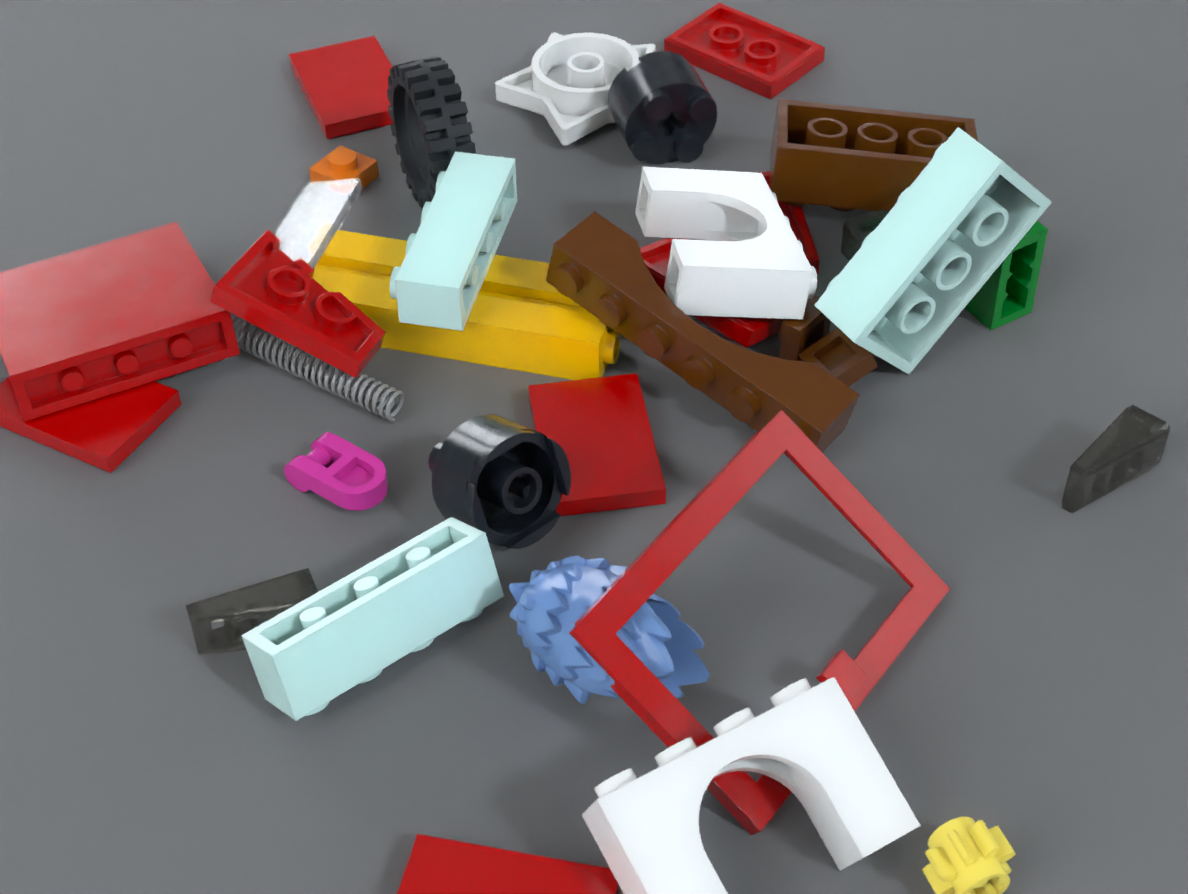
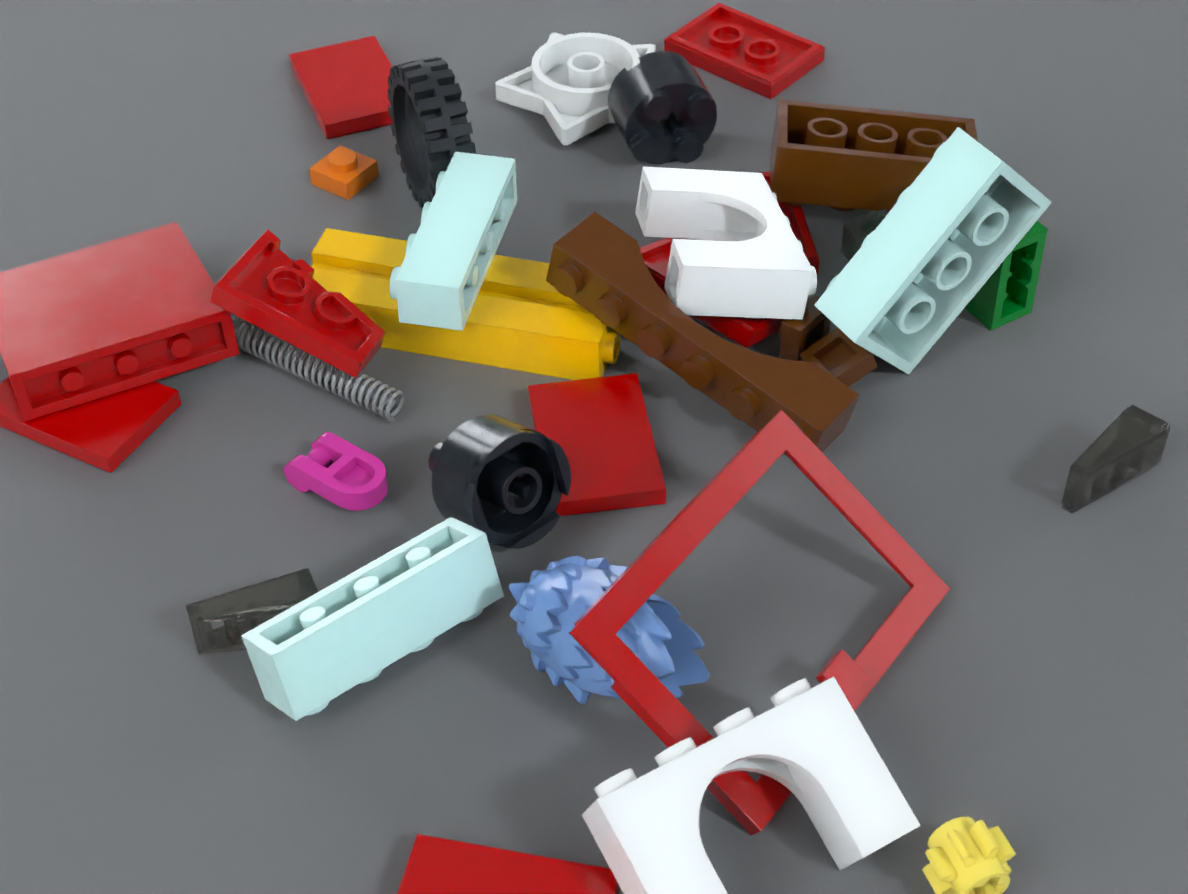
(316, 218): clear panel -> none

